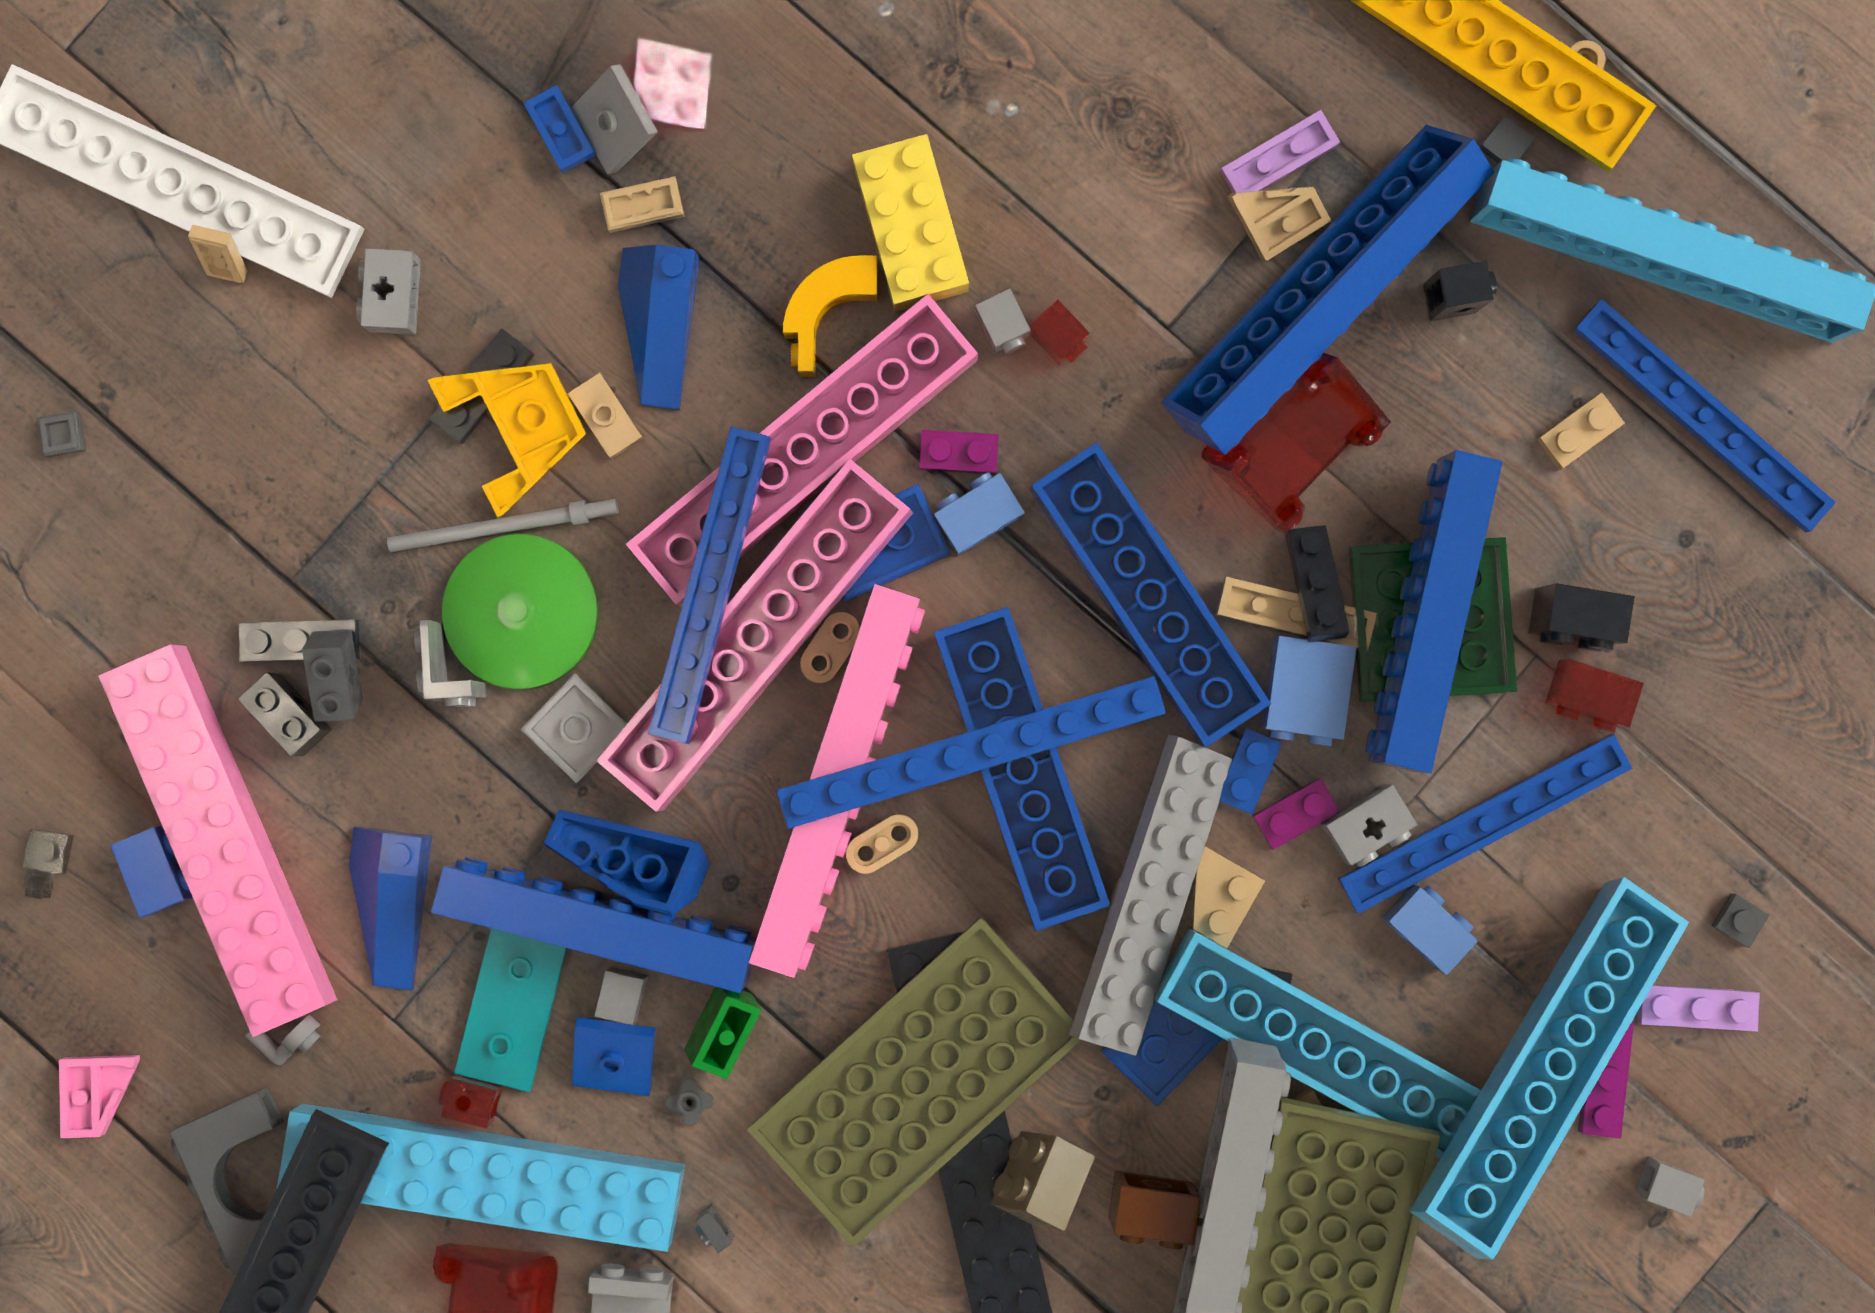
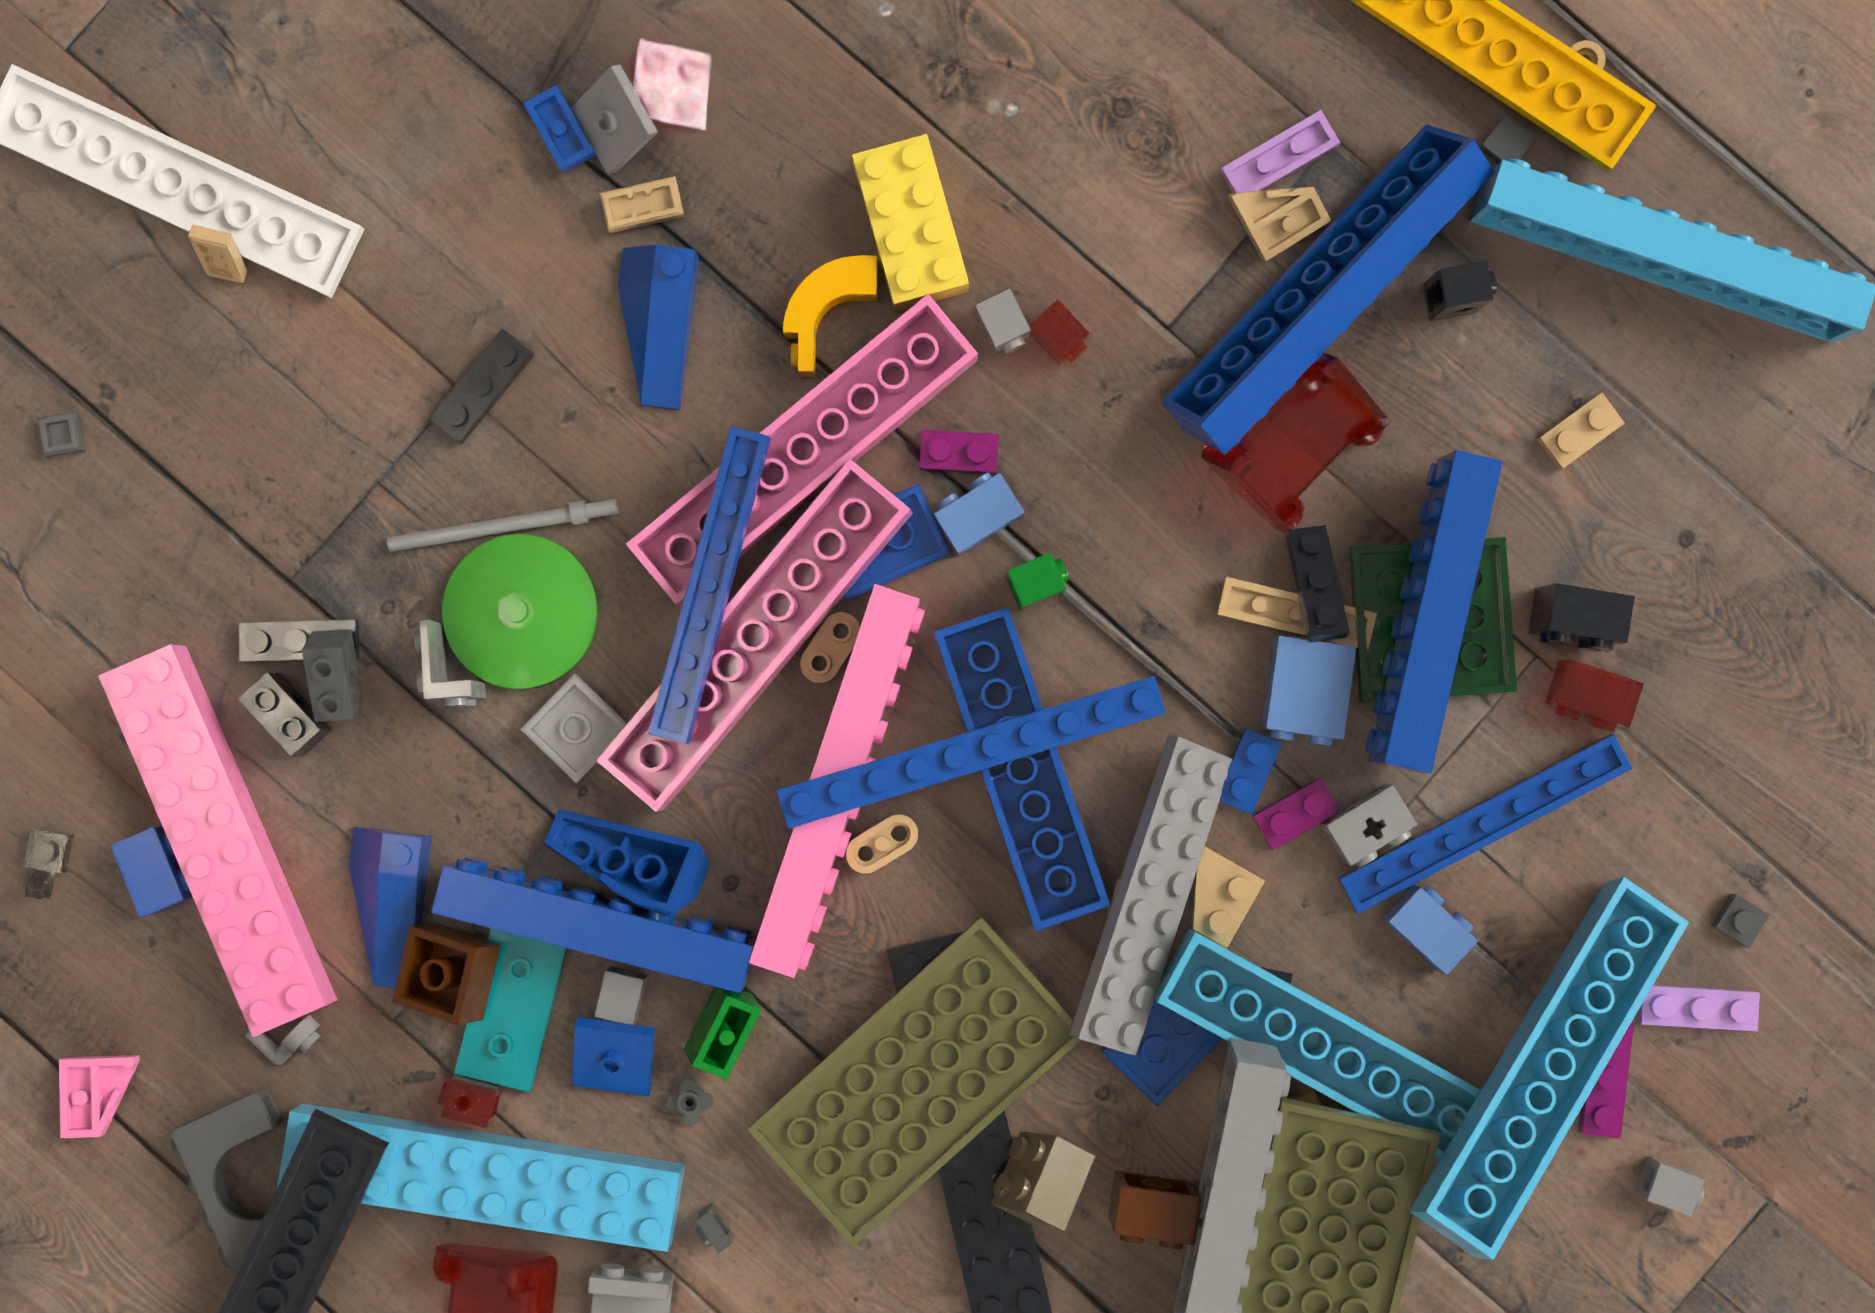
(399, 310): light grey brick -> none
(446, 973): none -> reddish brown brick
(530, 415): yellow wing -> none
(605, 416): tan plate -> none
(1037, 580): none -> green brick
(1149, 595): blue brick -> none
(1704, 416): blue plate -> none

